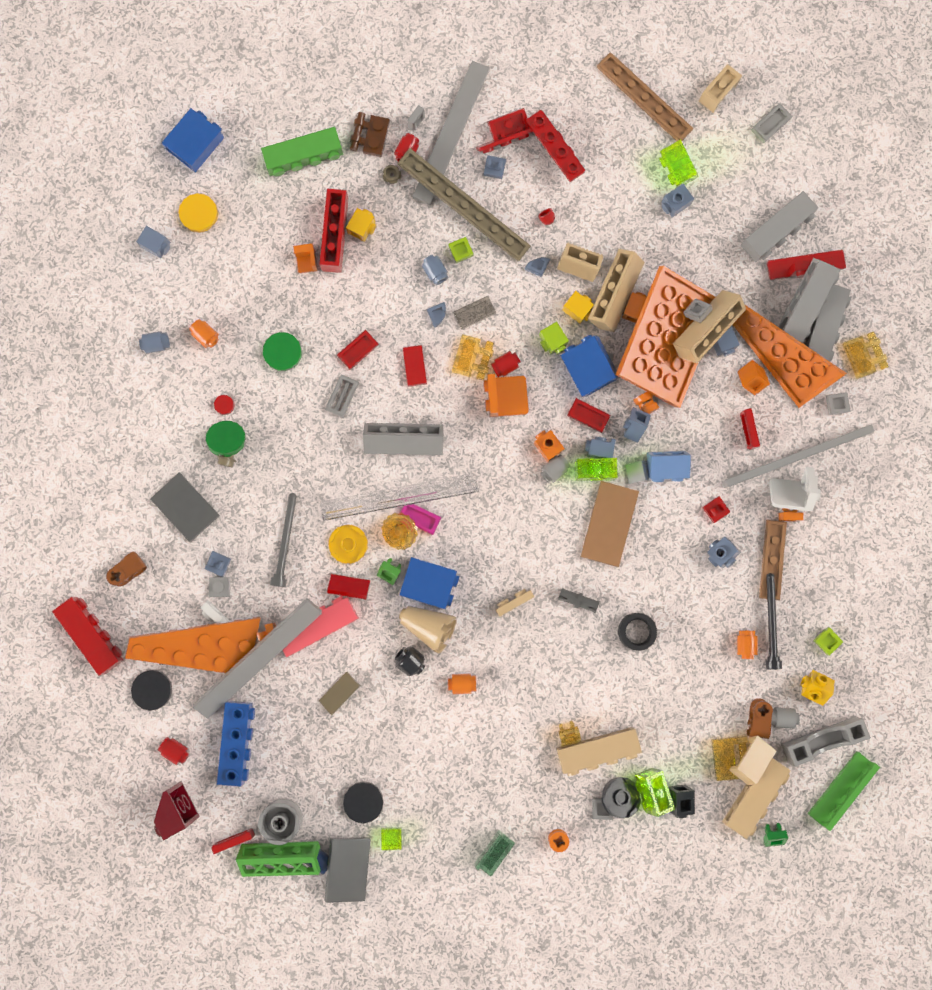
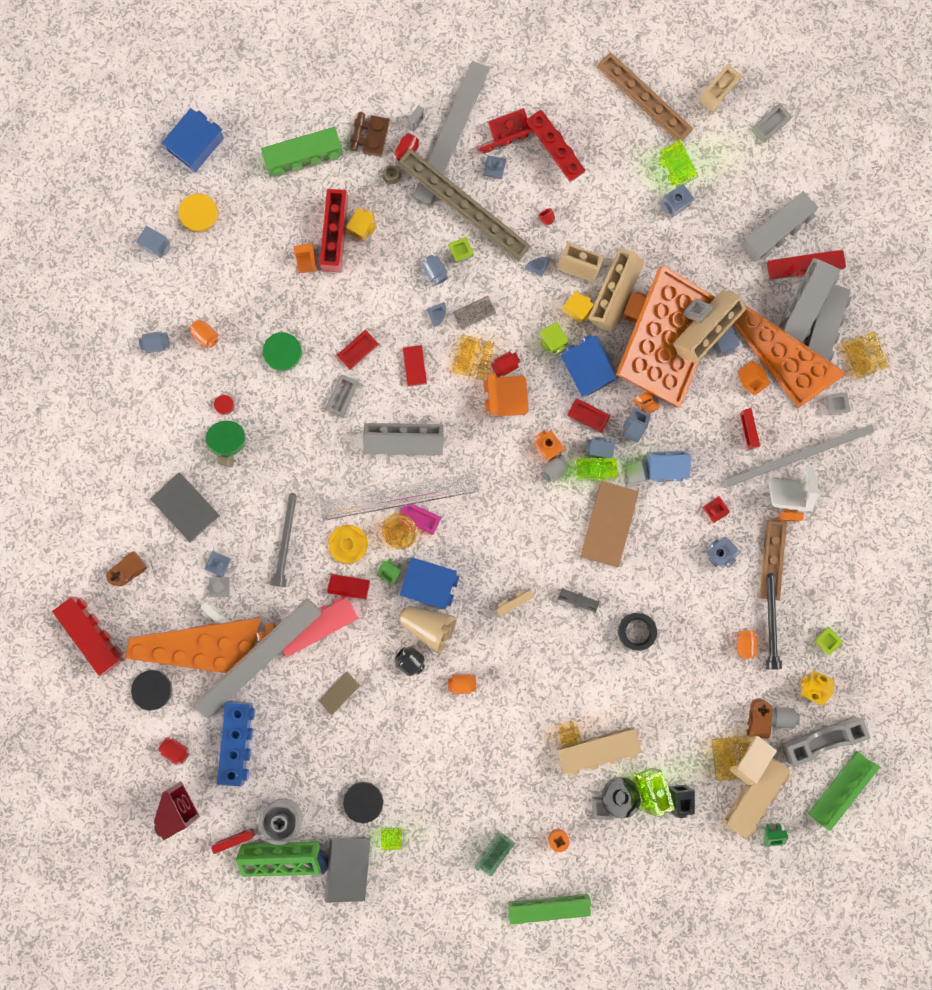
(549, 909): none -> bright green fence

